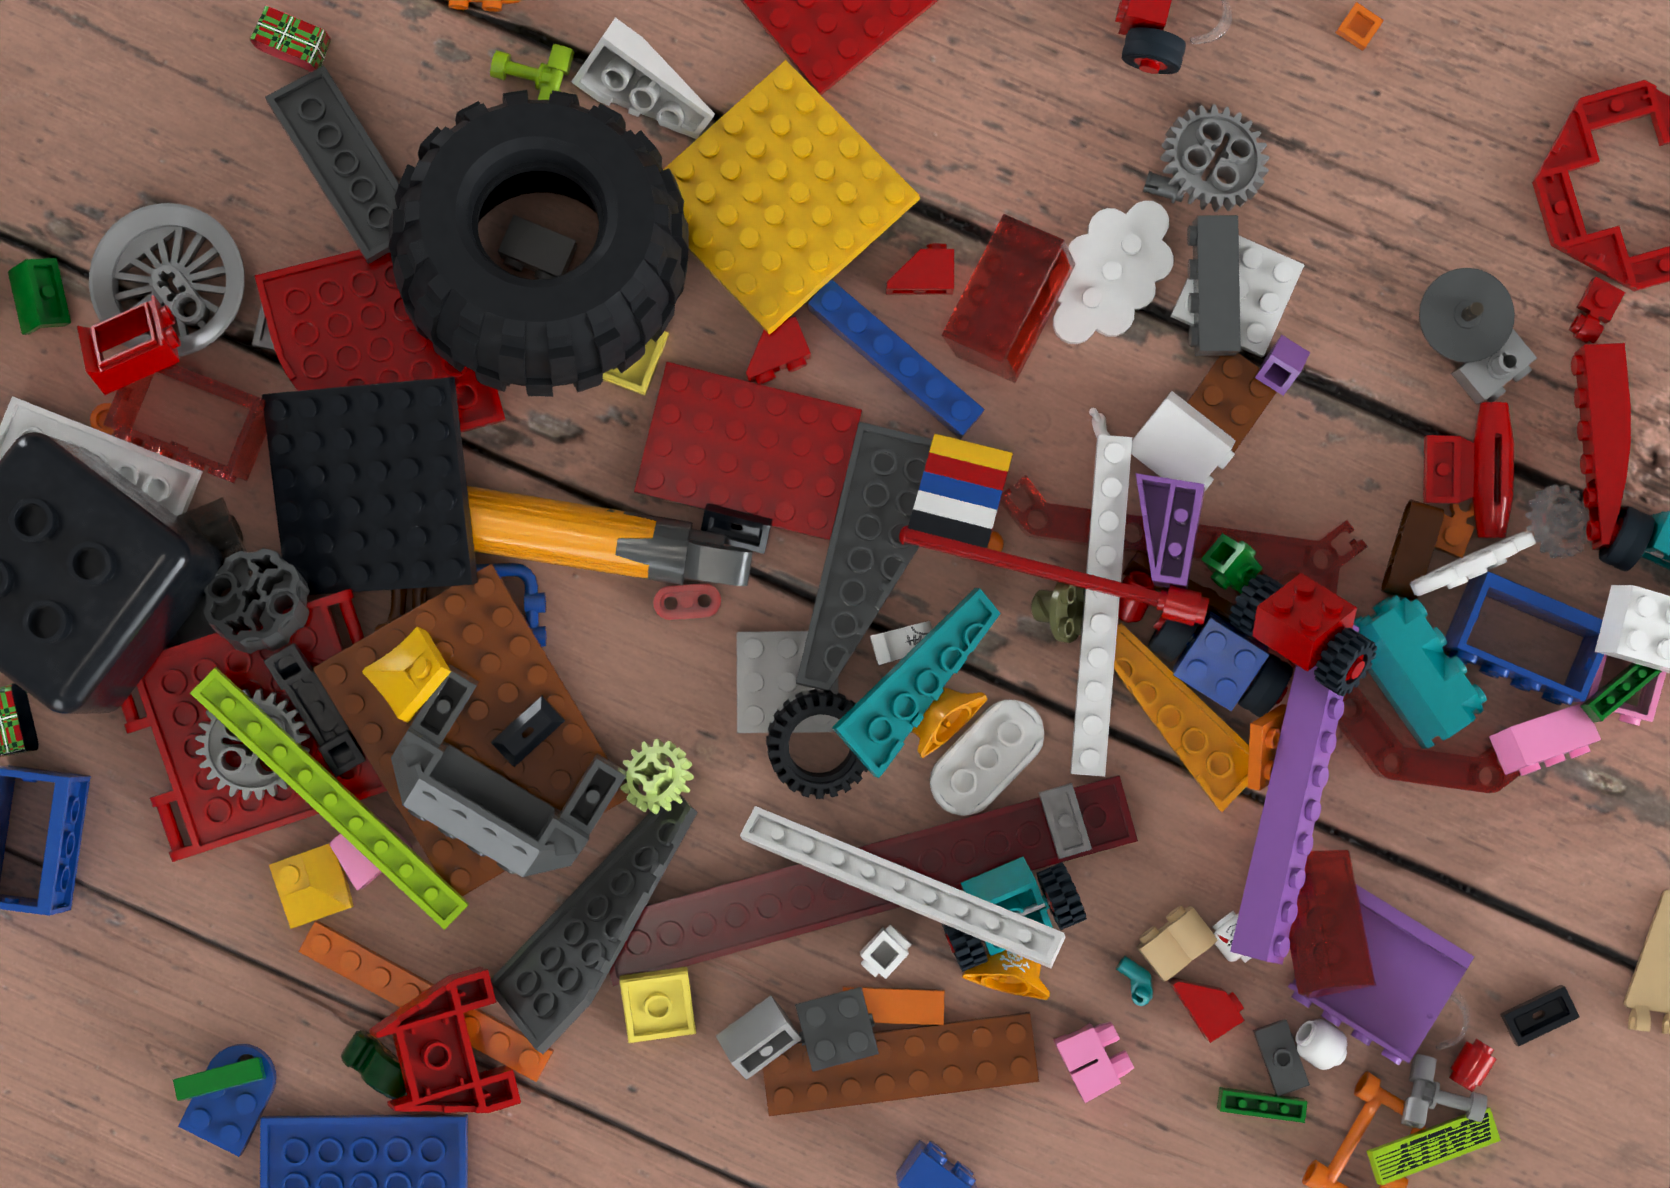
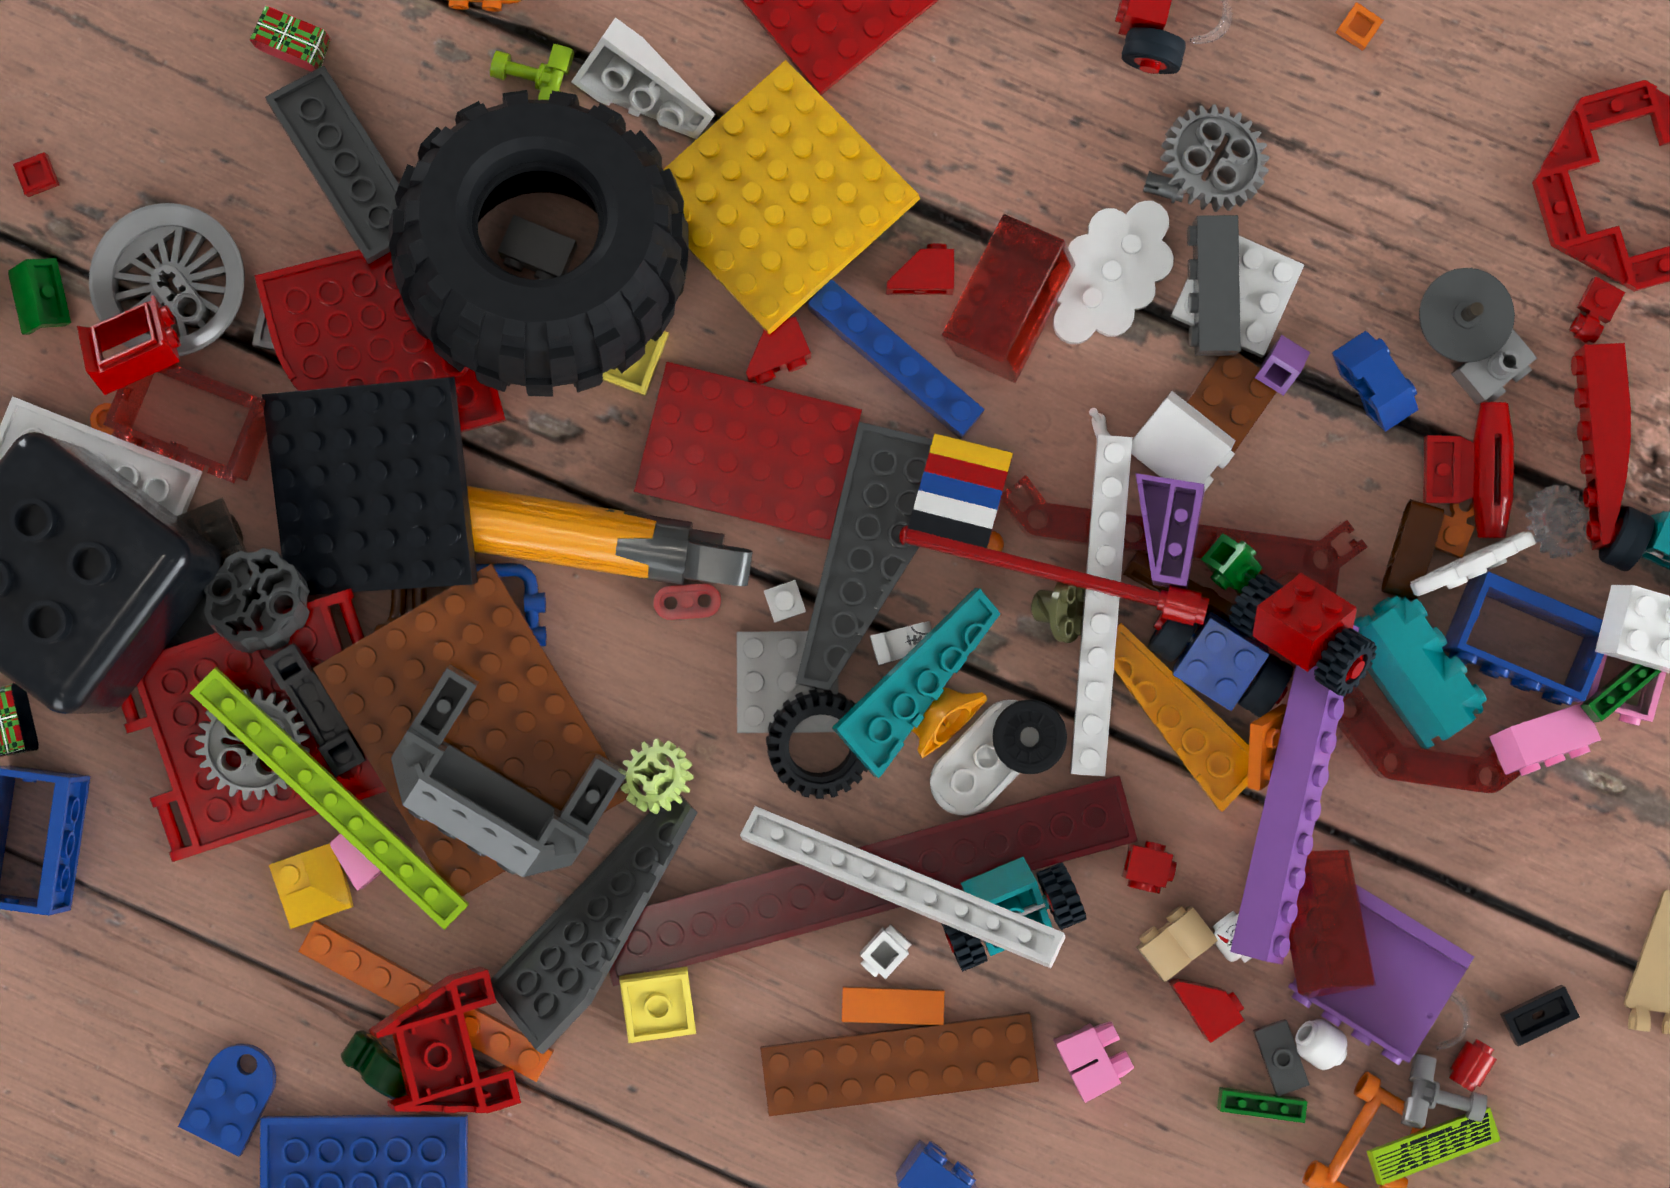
(36, 174): none -> red tile
(219, 1079): green piece -> none
(409, 673): yellow plate -> none
(541, 718): black piece -> none
(751, 535): black piece -> none
(758, 1037): light grey brick -> none
(784, 601): none -> white plate
(837, 1029): dark grey plate -> none
(1009, 974): light orange hat -> none
(1051, 736): none -> black wheel
(1065, 820): flat silver plate -> none
(1131, 610): red brick -> none
(1140, 981): teal arm -> none
(1149, 867): none -> red brick
(1380, 383): none -> blue brick

